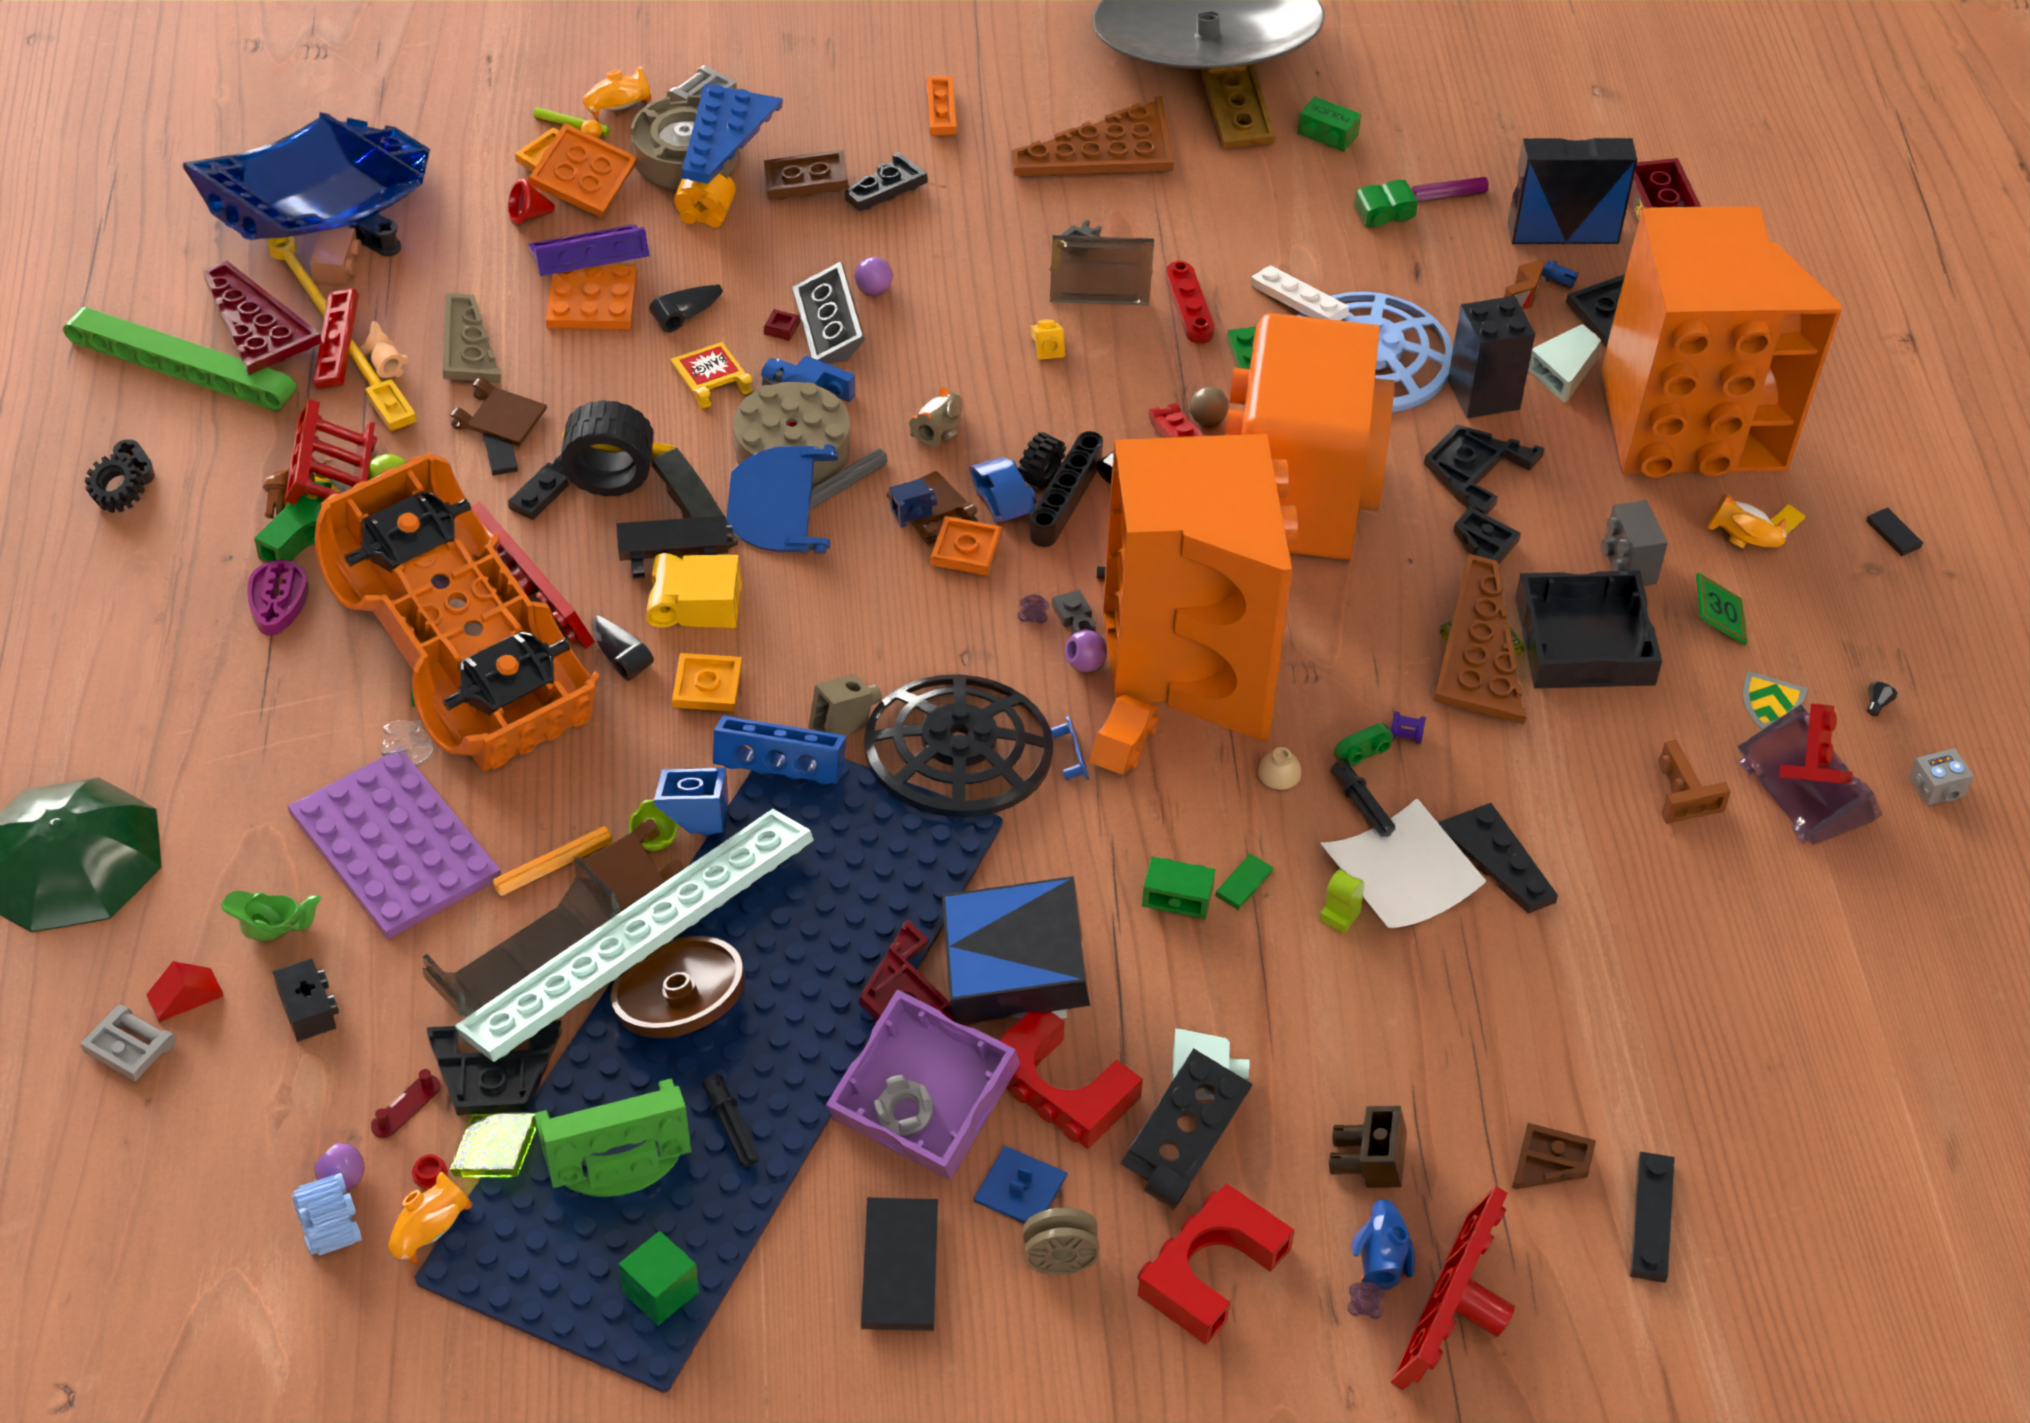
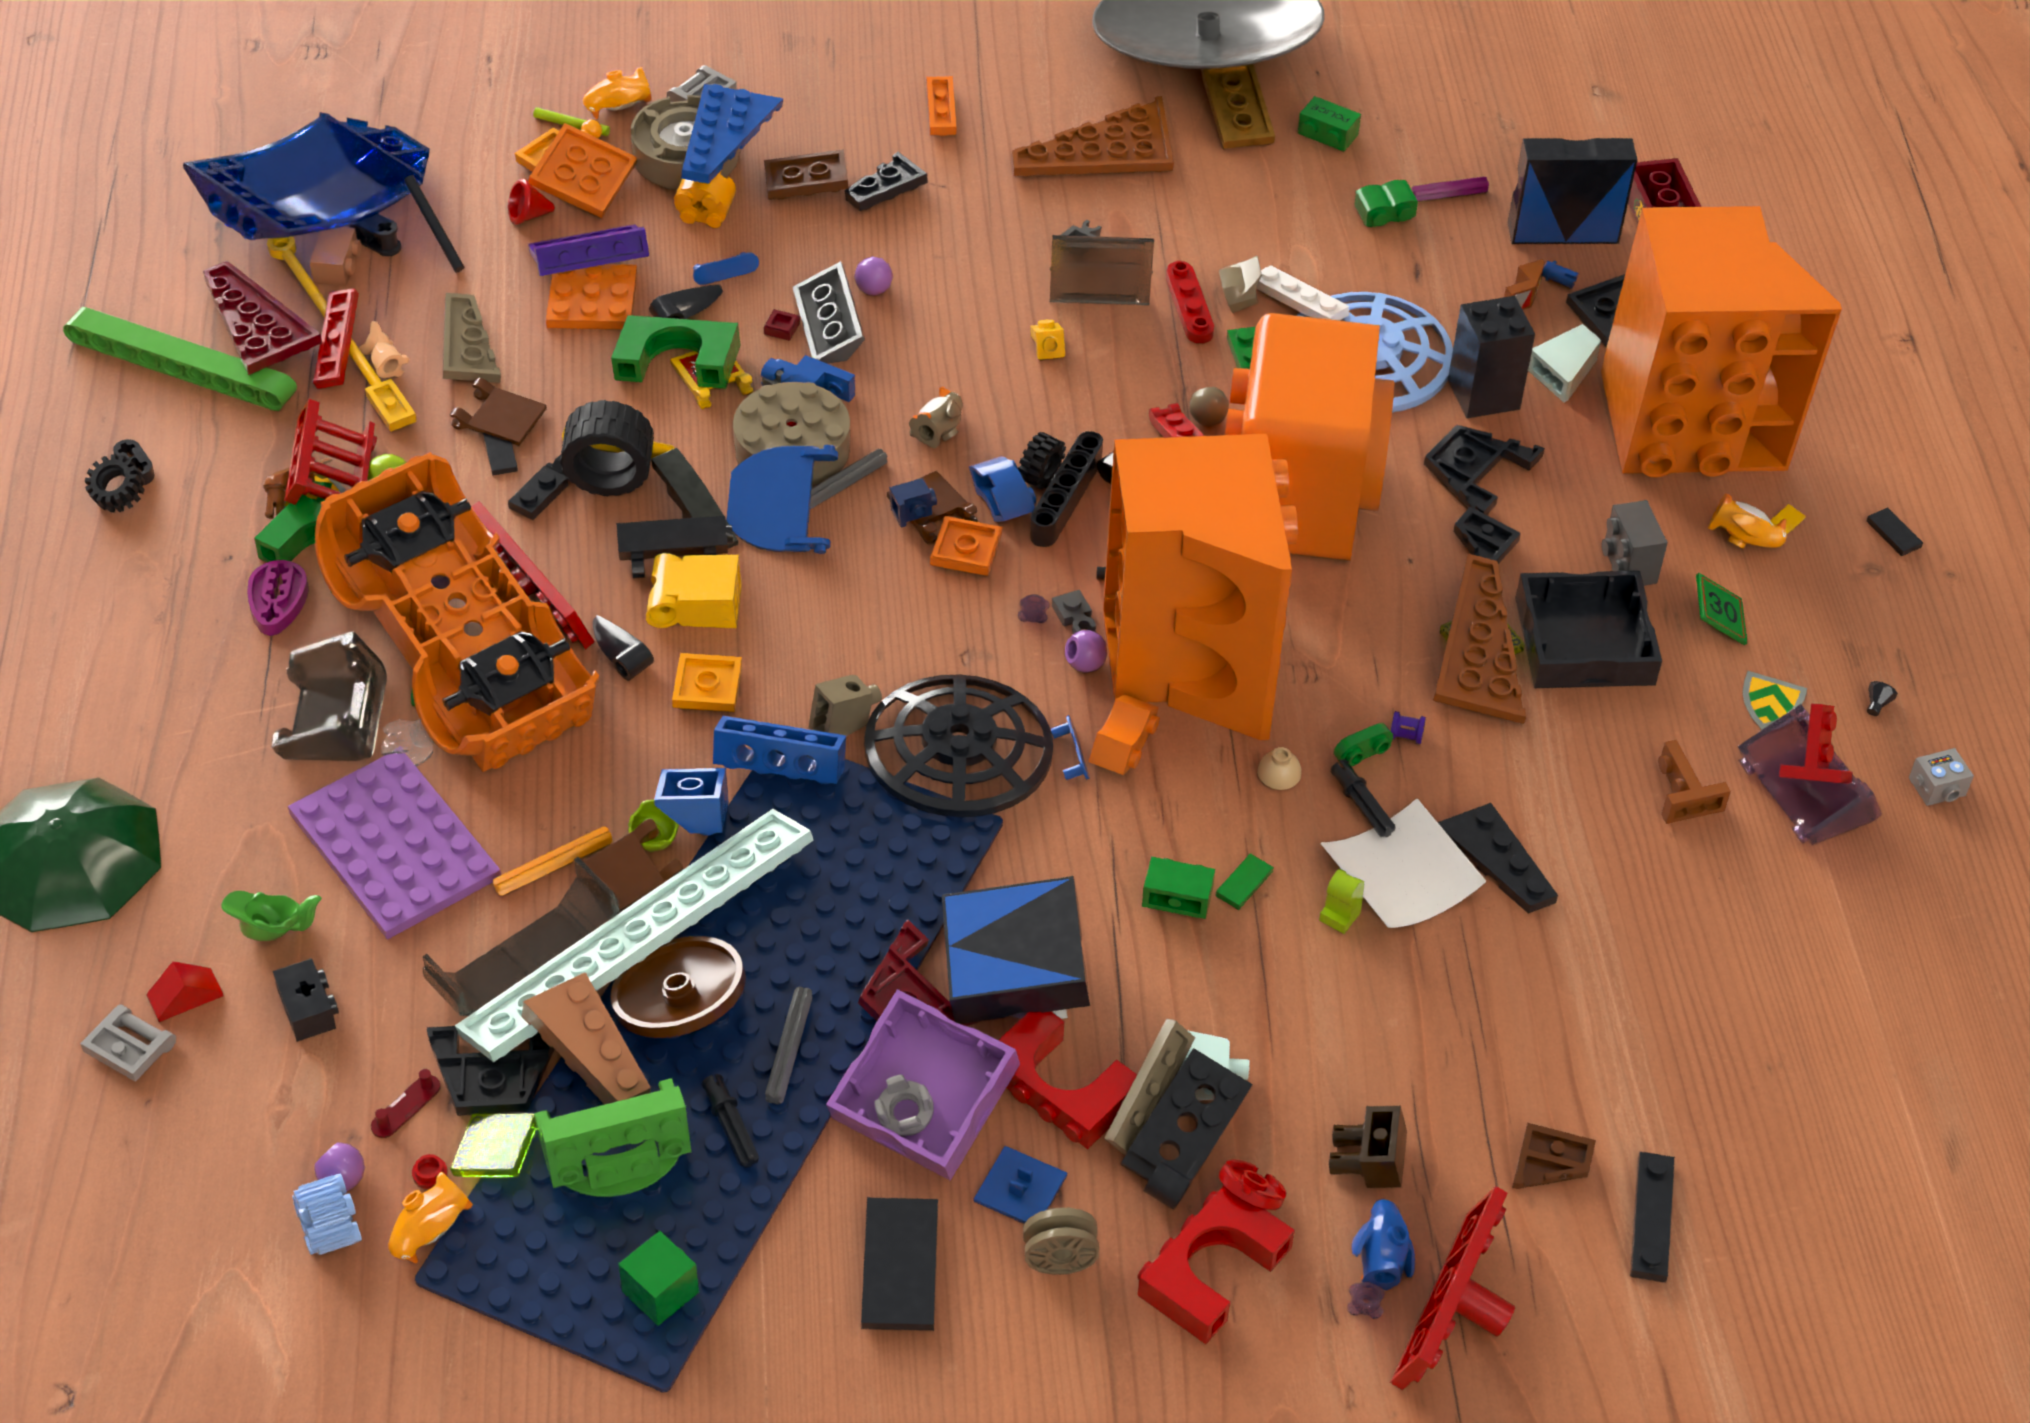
(337, 701): none -> clear smoke windscreen
(434, 223): none -> black bar
(584, 1034): none -> nougat wedge
(649, 336): none -> green arch
(725, 269): none -> blue piece
(788, 1045): none -> dark grey axle
(1150, 1084): none -> dark tan plate
(1240, 283): none -> dark tan slope
(1245, 1182): none -> red tile

